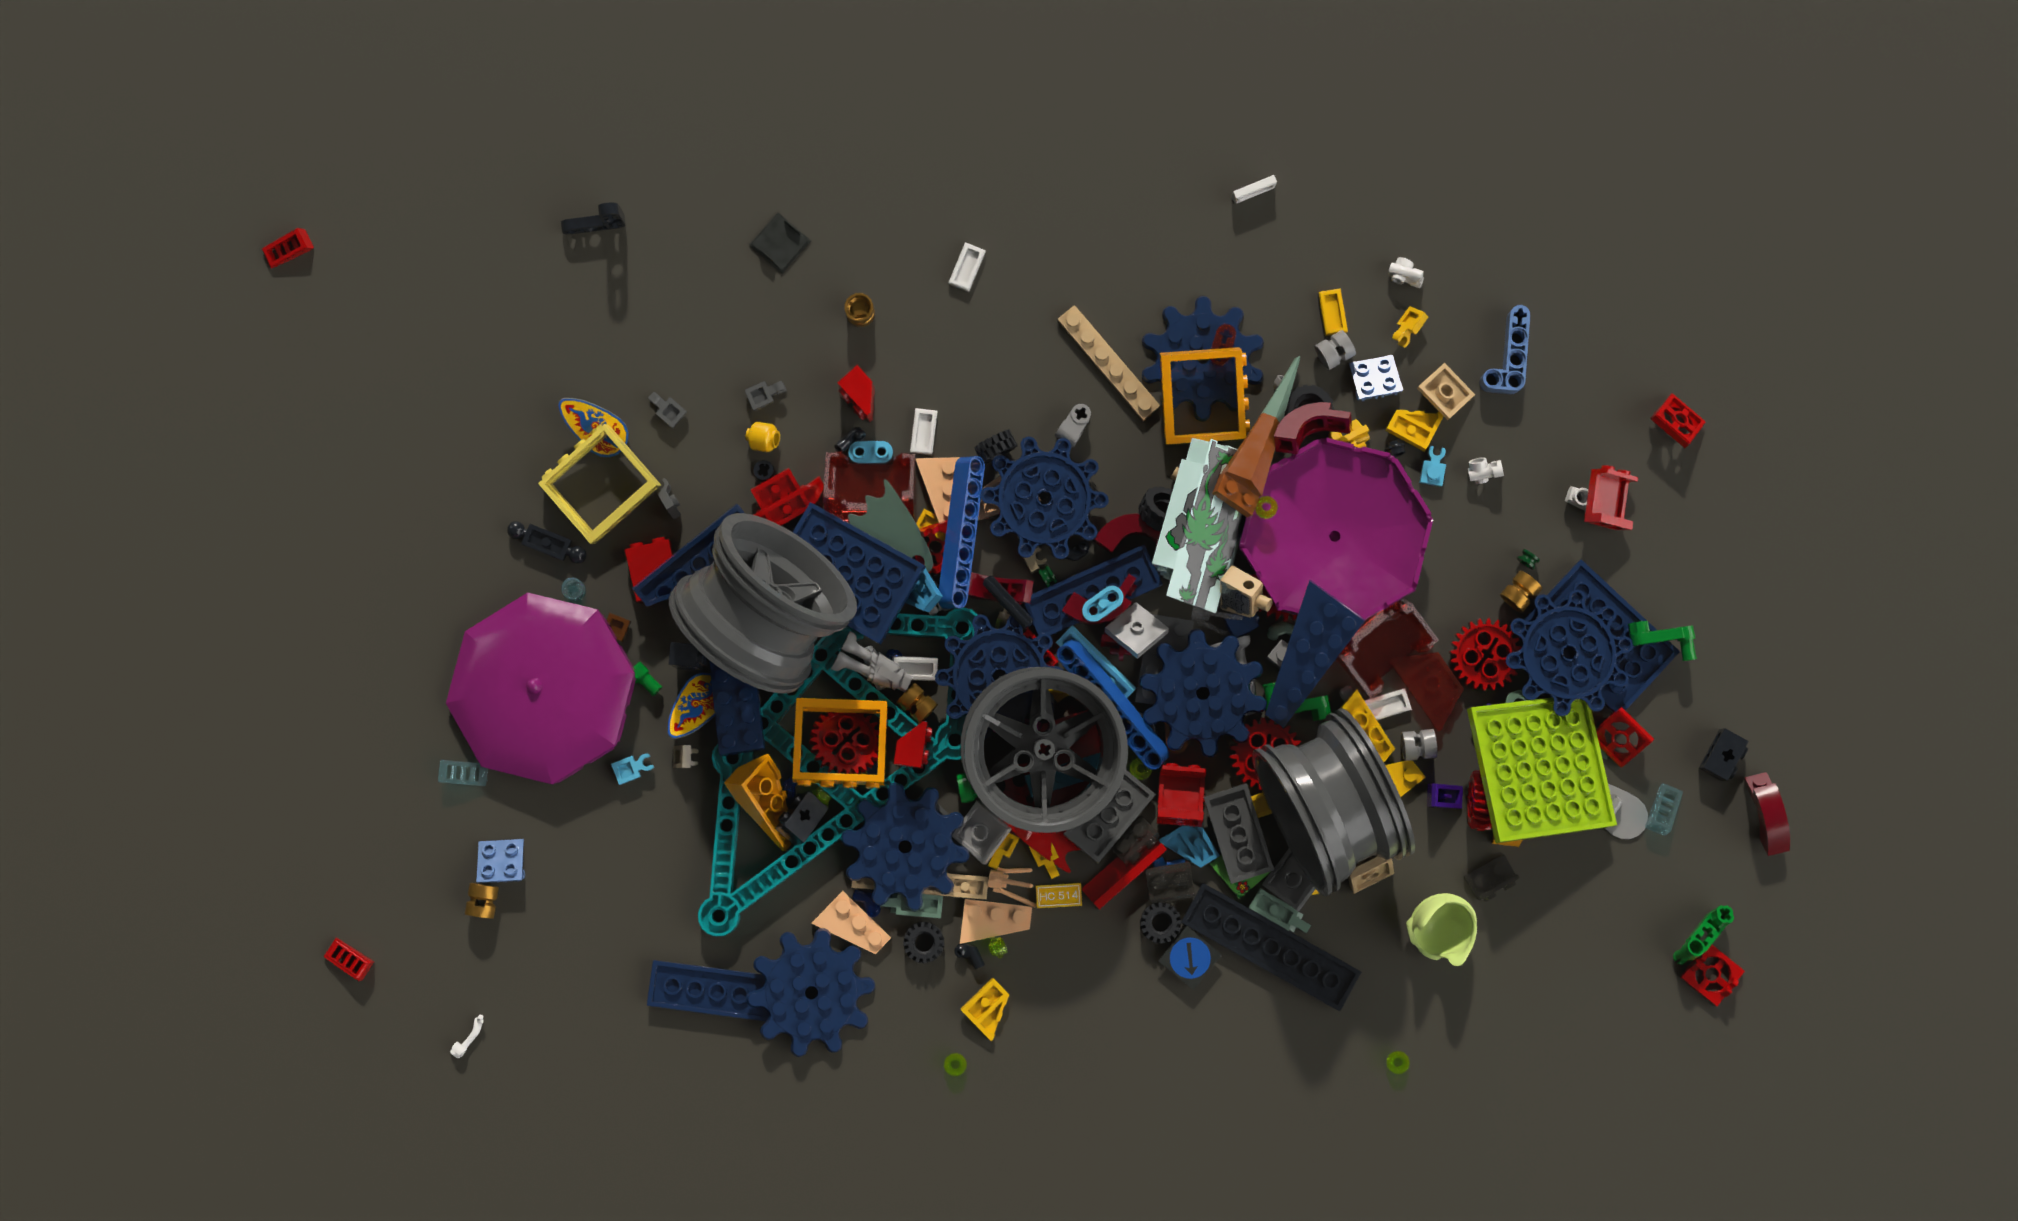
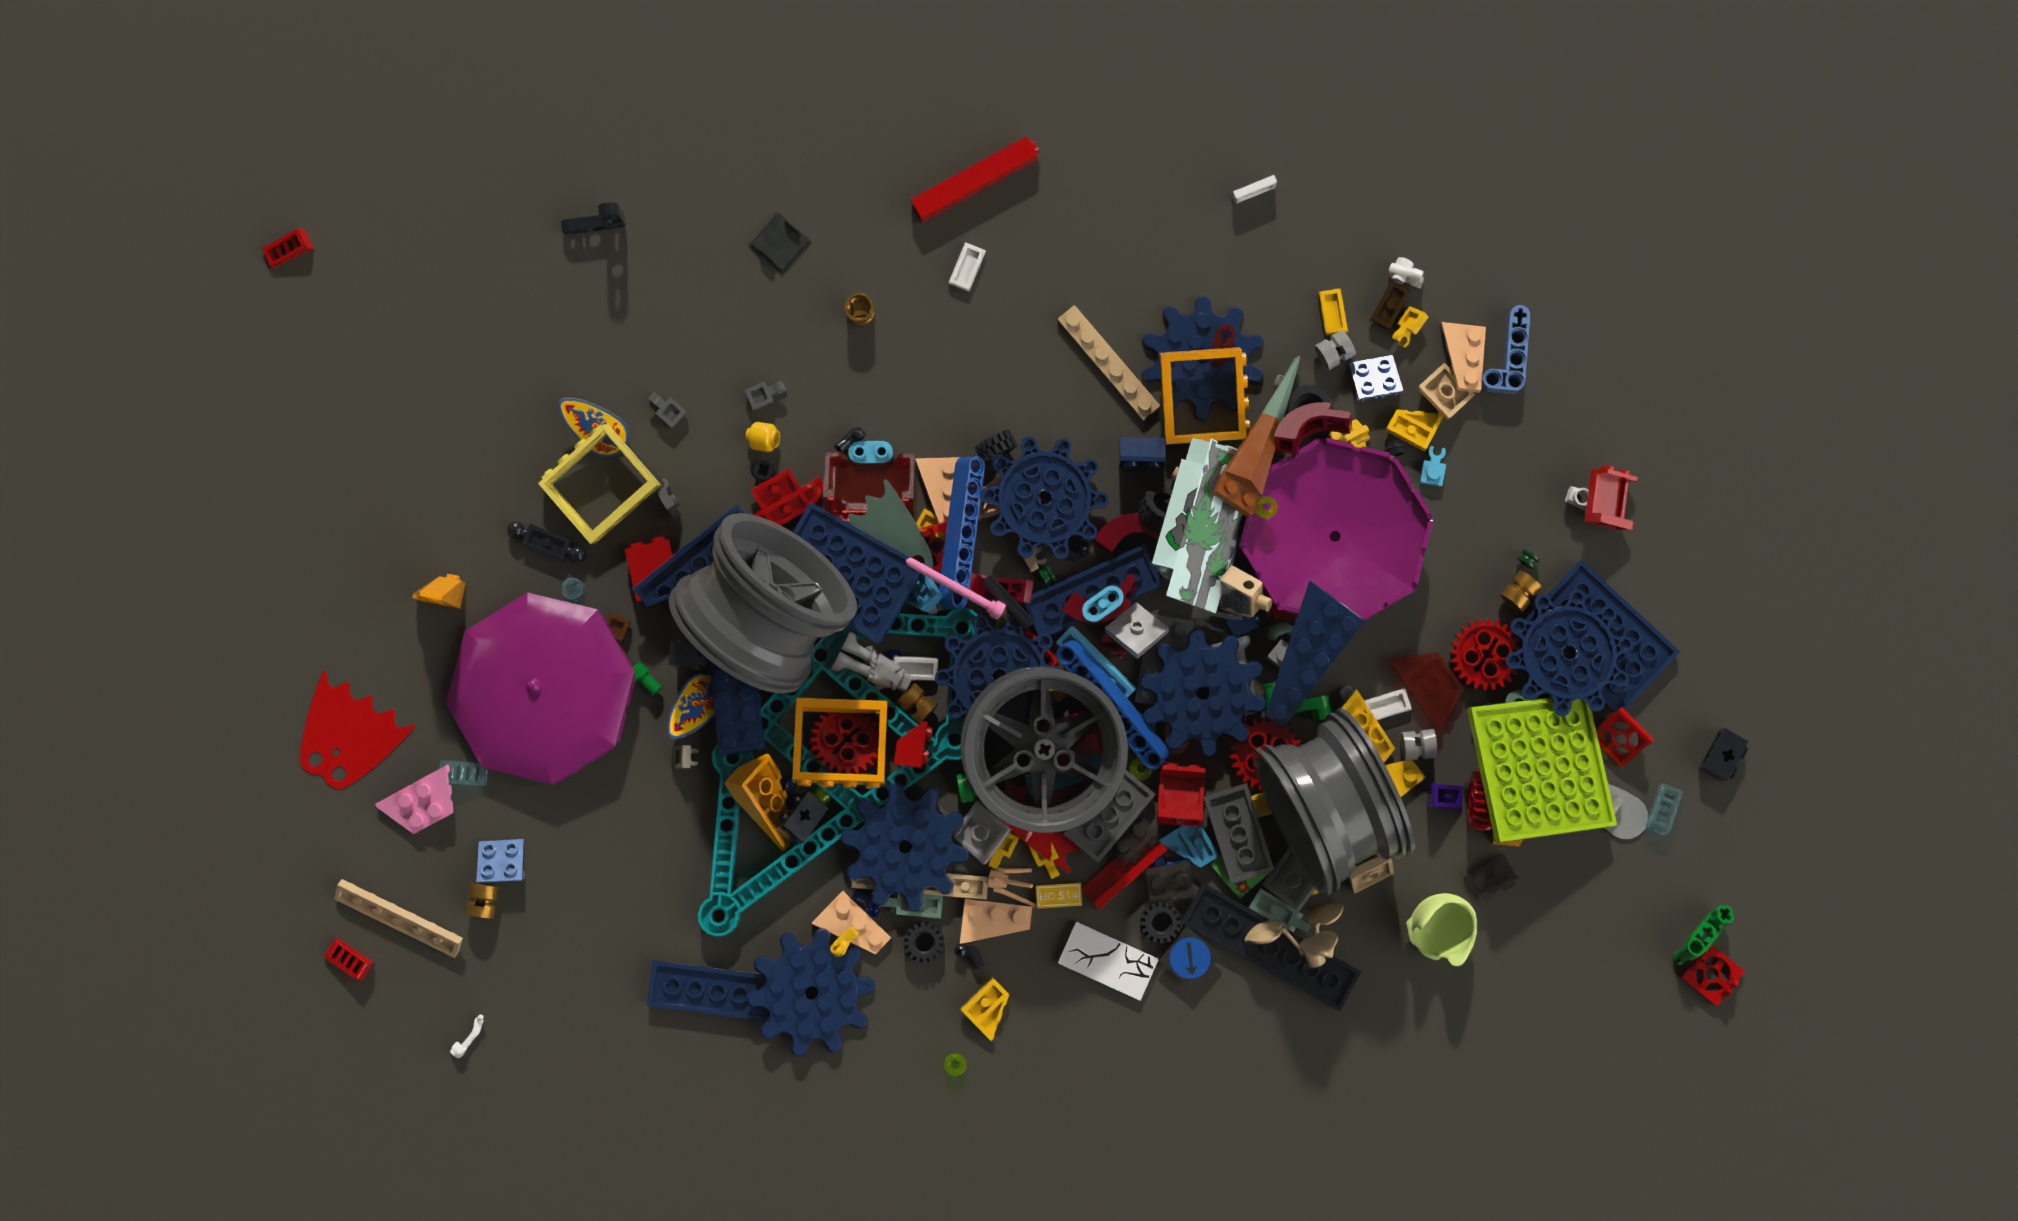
(350, 726): none -> red piece
(398, 918): none -> tan plate
(421, 802): none -> bright pink wing
(442, 591): none -> light orange wedge
(628, 768): medium azure plate -> none
(841, 944): none -> yellow arm
(859, 390): red slope -> none
(923, 431): white tile -> none
(975, 179): none -> red brick
(994, 608): none -> bright pink piece
(997, 947): clear neon green plate -> none
(1072, 427): light grey piece -> none
(1108, 961): none -> white tile
(1141, 453): none -> dark blue slope
(1315, 947): none -> tan plant
(1385, 636): clear red windscreen -> none
(1390, 305): none -> dark brown plate
(1403, 1067): clear neon green plate -> none
(1466, 354): none -> light nougat wing
(1481, 470): white plate -> none
(1641, 635): green beam -> none
(1692, 421): red piece -> none
(1771, 814): dark red arch -> none

